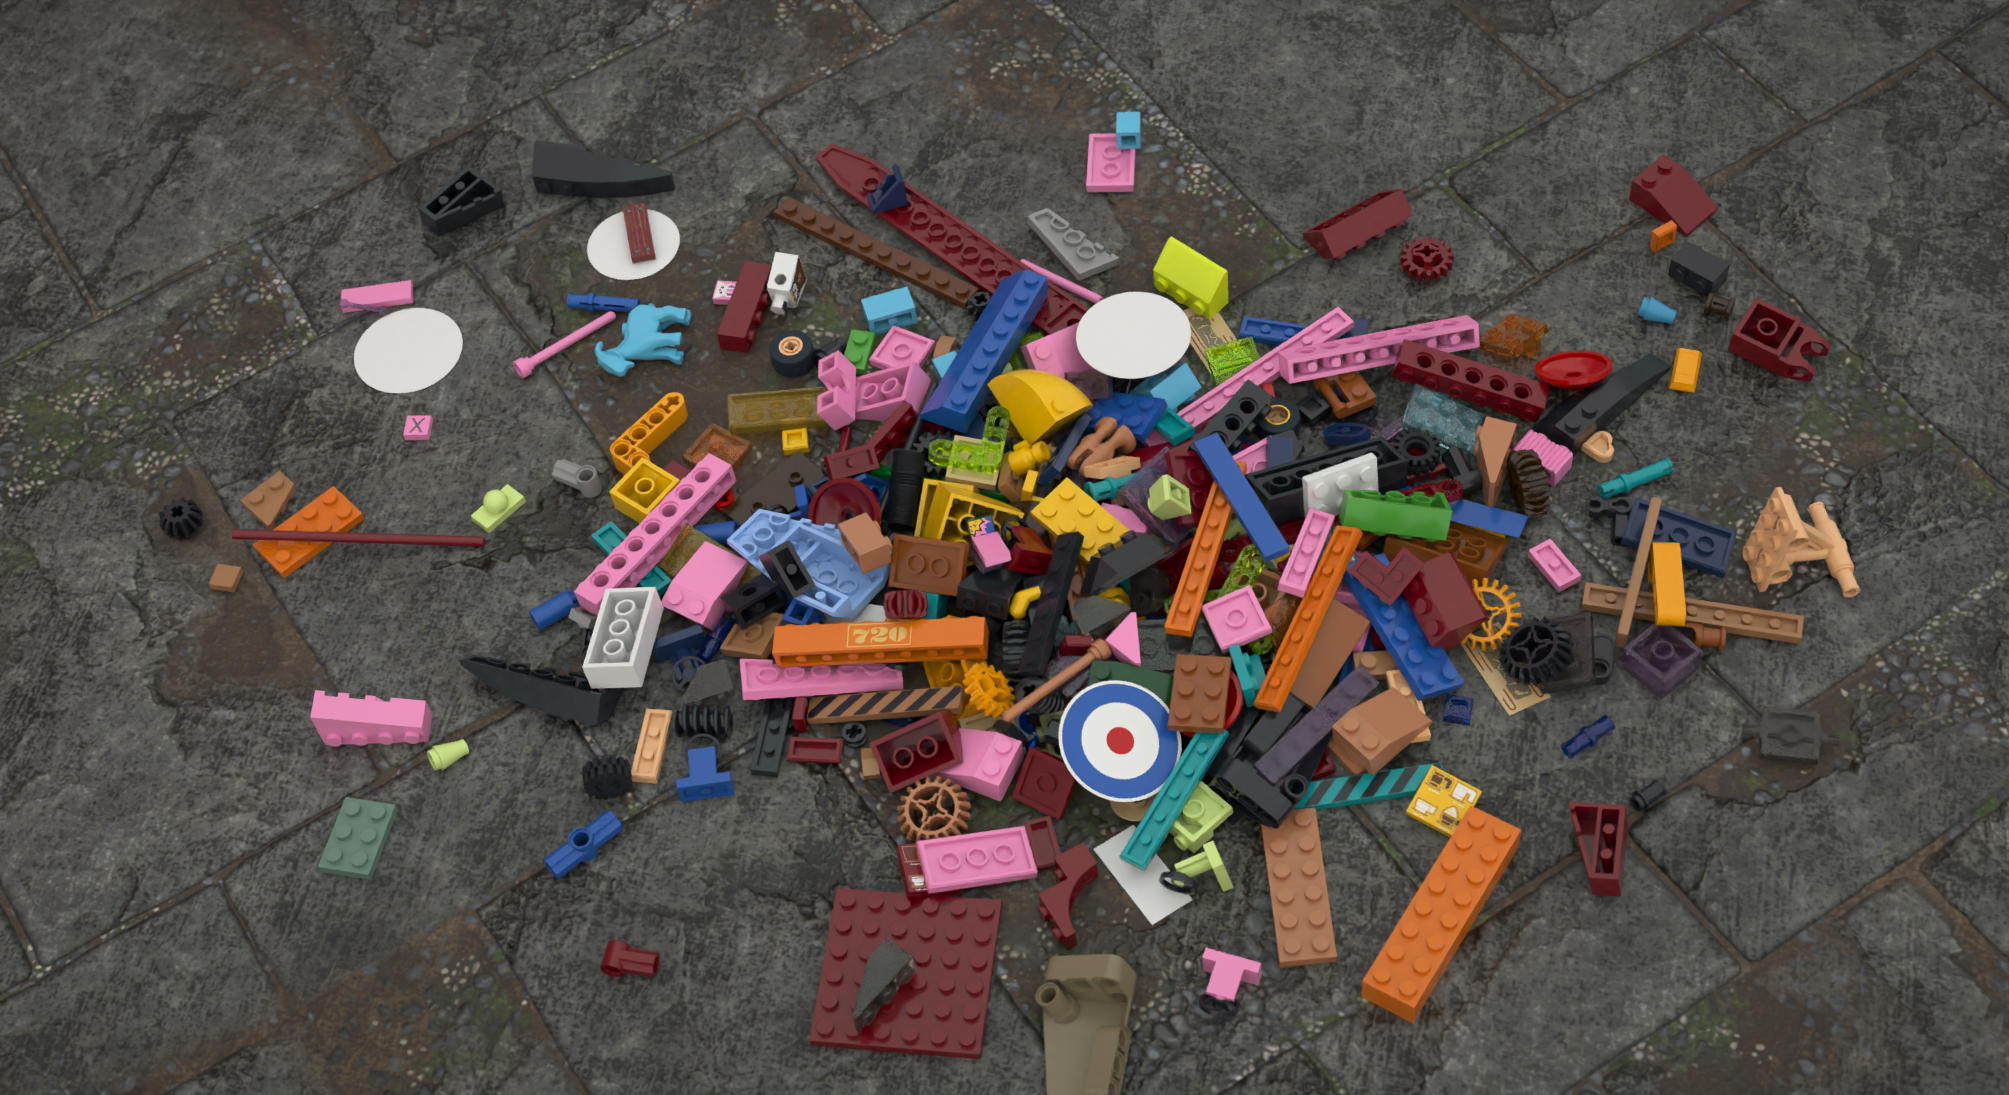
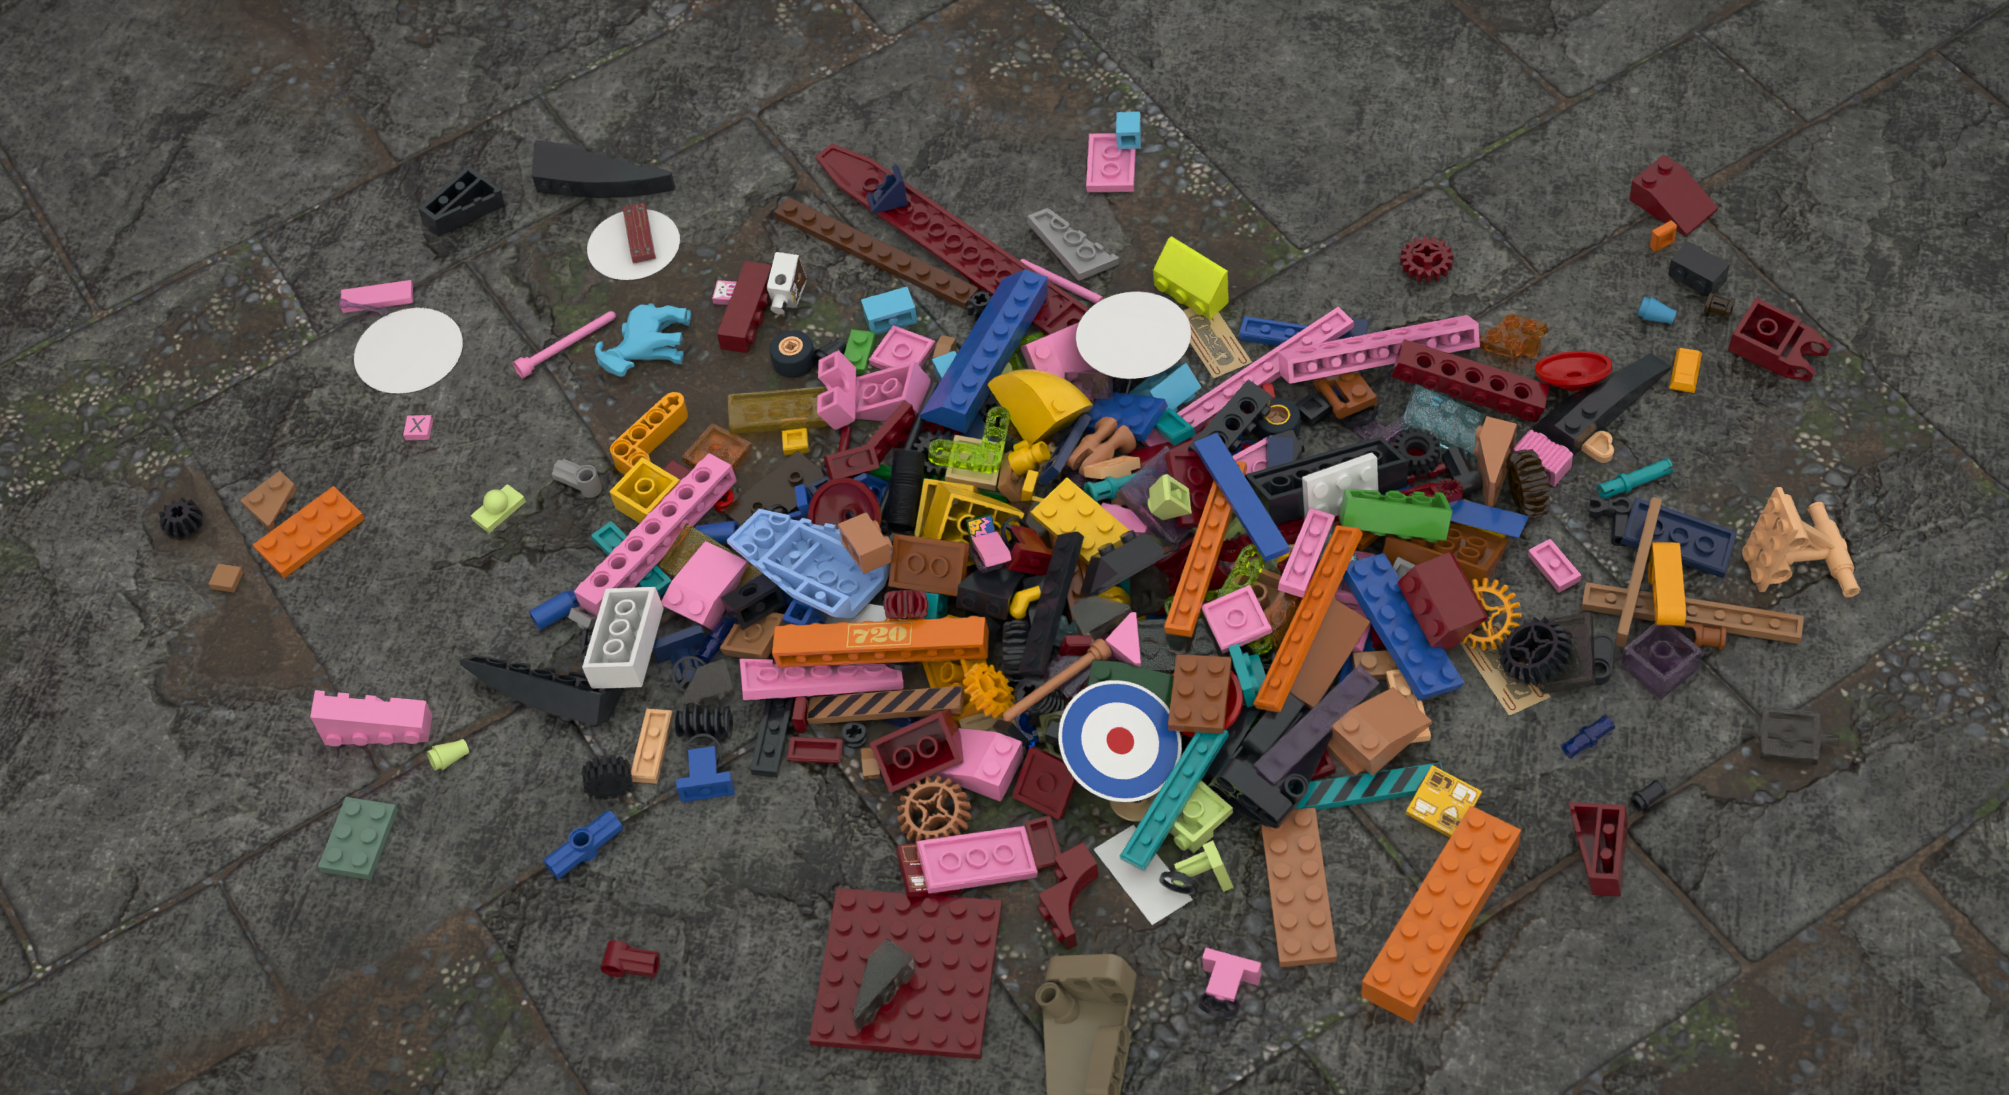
(358, 537): dark red piece -> none
(593, 302): blue pin -> none
(787, 569): black slope -> none
(1230, 358): clear neon green wing -> none
(1346, 434): dark blue plate -> none
(1359, 224): dark red slope -> none
(1390, 580): dark red plate -> none
(1458, 709): clear blue tile -> none

